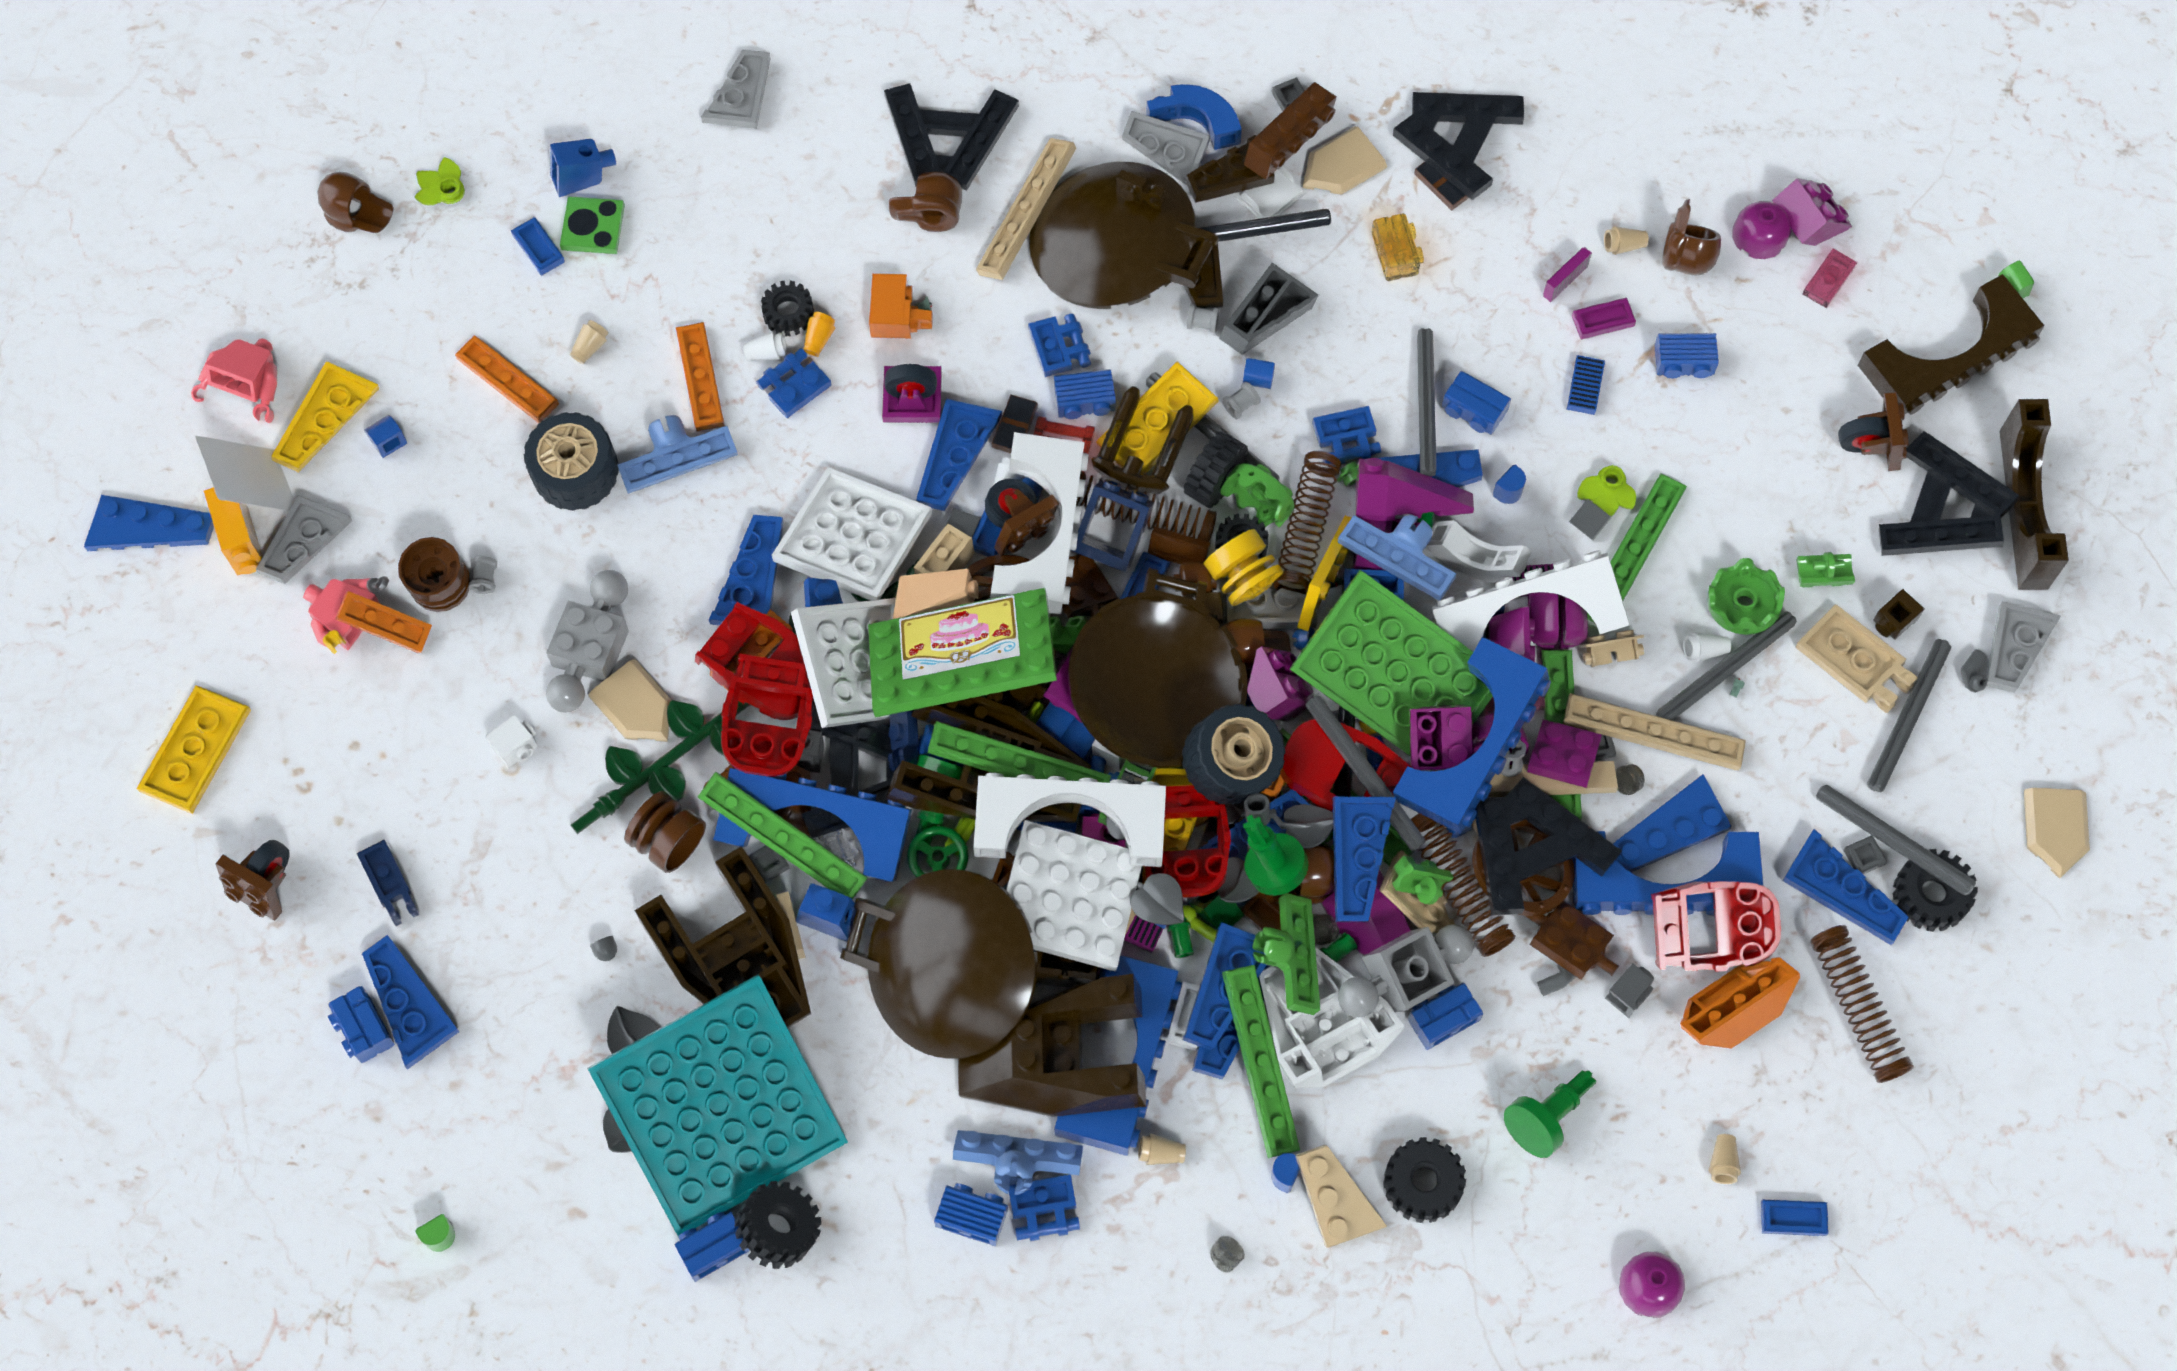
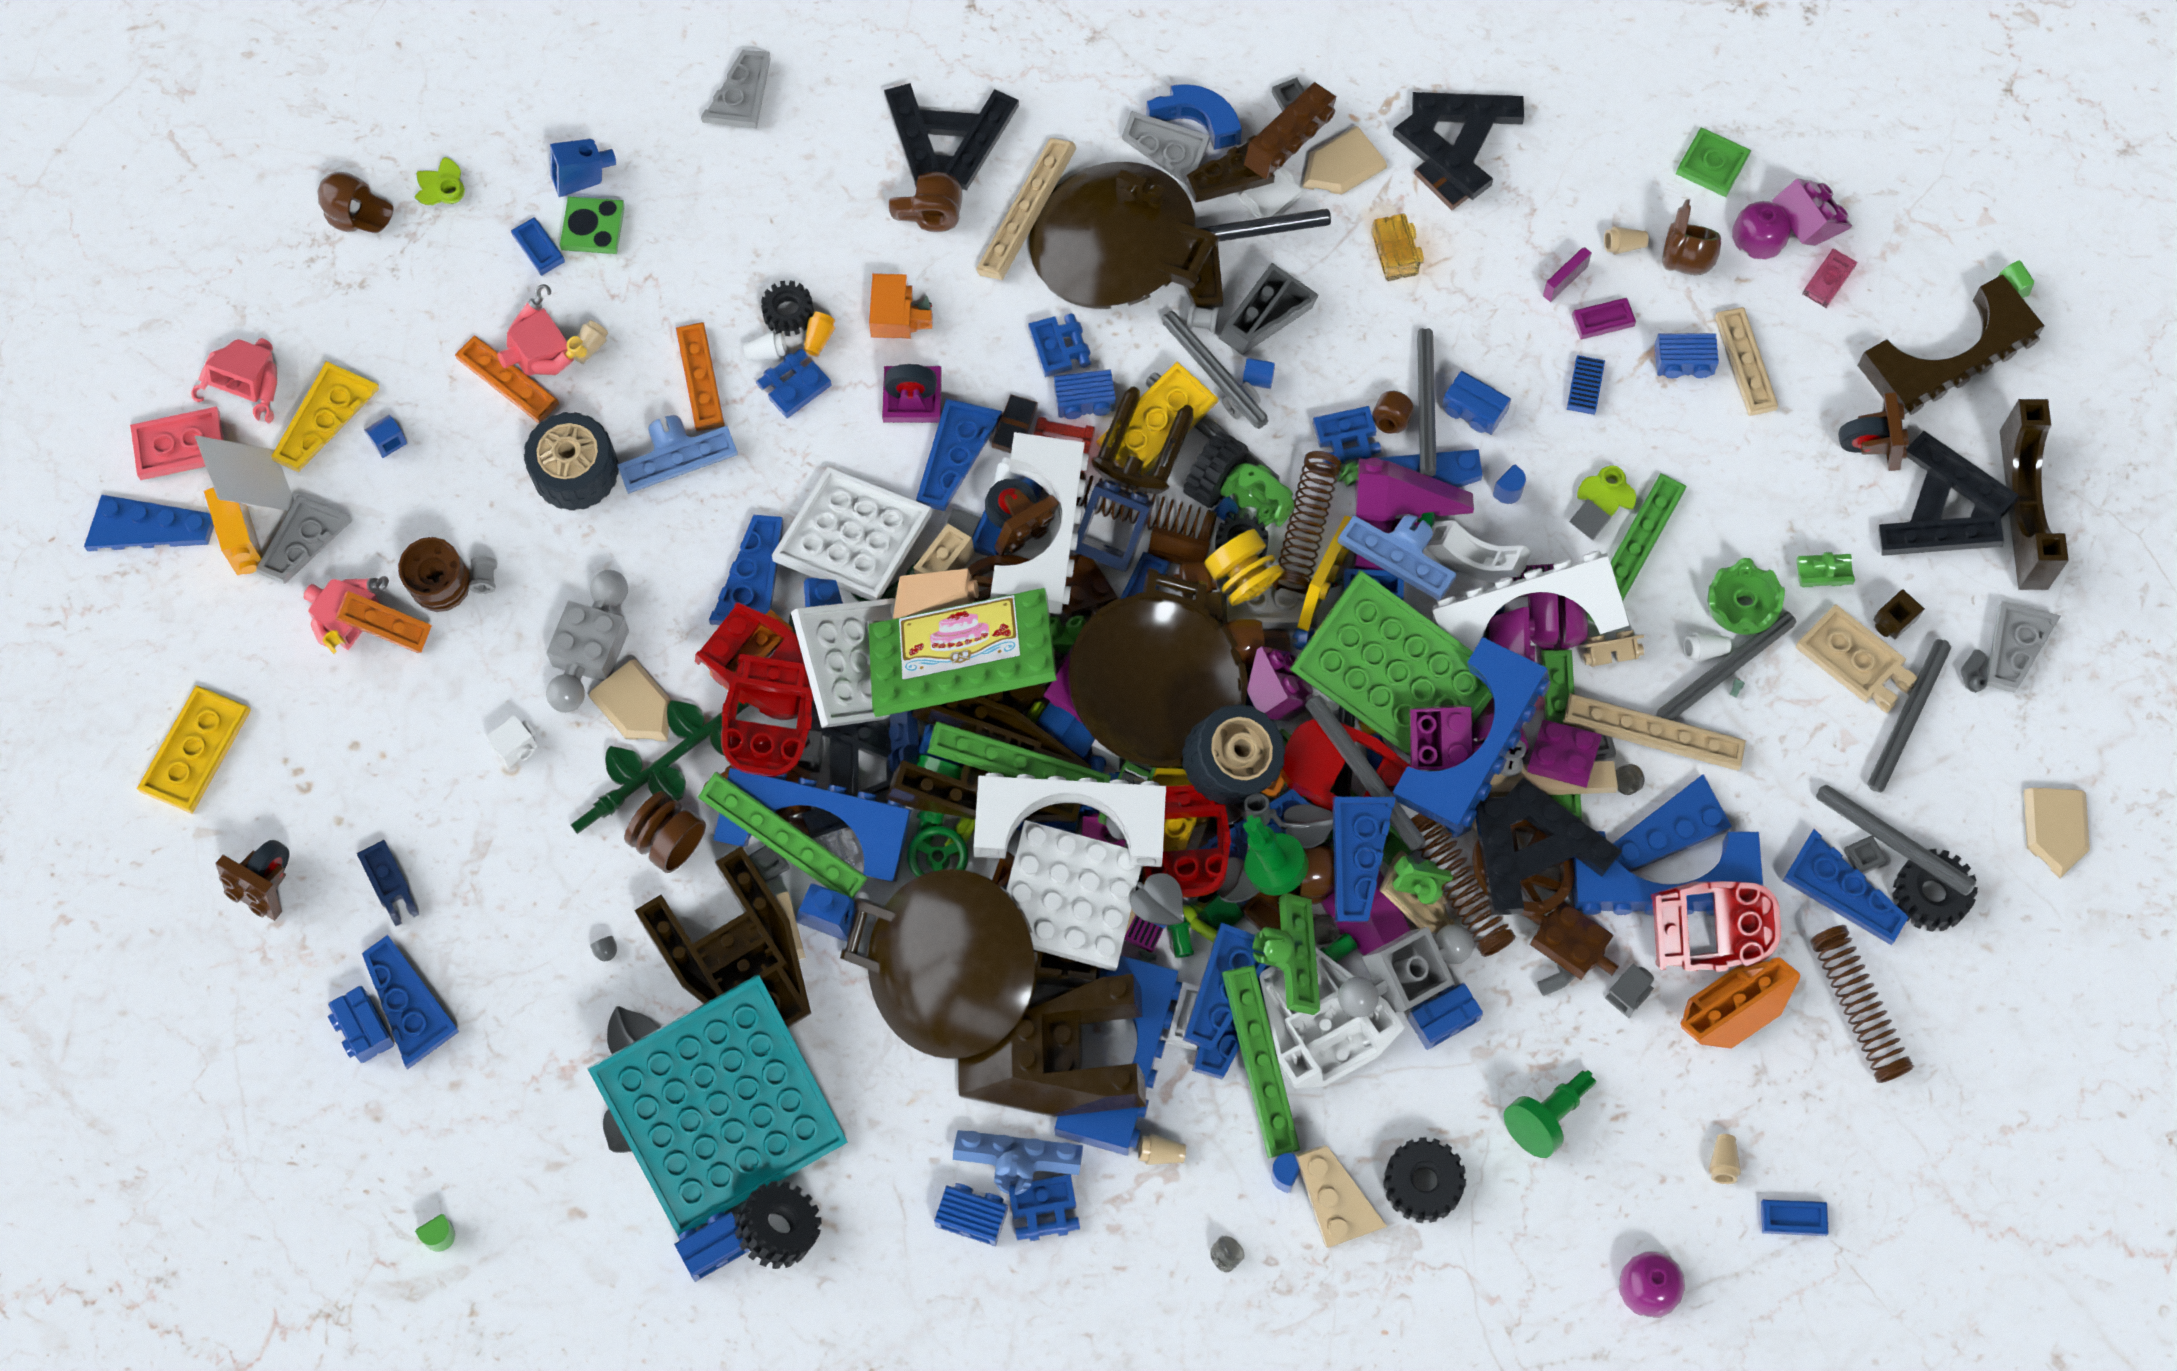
(170, 443): none -> coral plate
(537, 341): none -> coral torso
(1146, 956): none -> sand green piece
(1215, 370): none -> dark grey axle
(1225, 507): none -> blue hinge
(1393, 412): none -> reddish brown head
(1713, 162): none -> bright green tile
(1746, 361): none -> tan tile

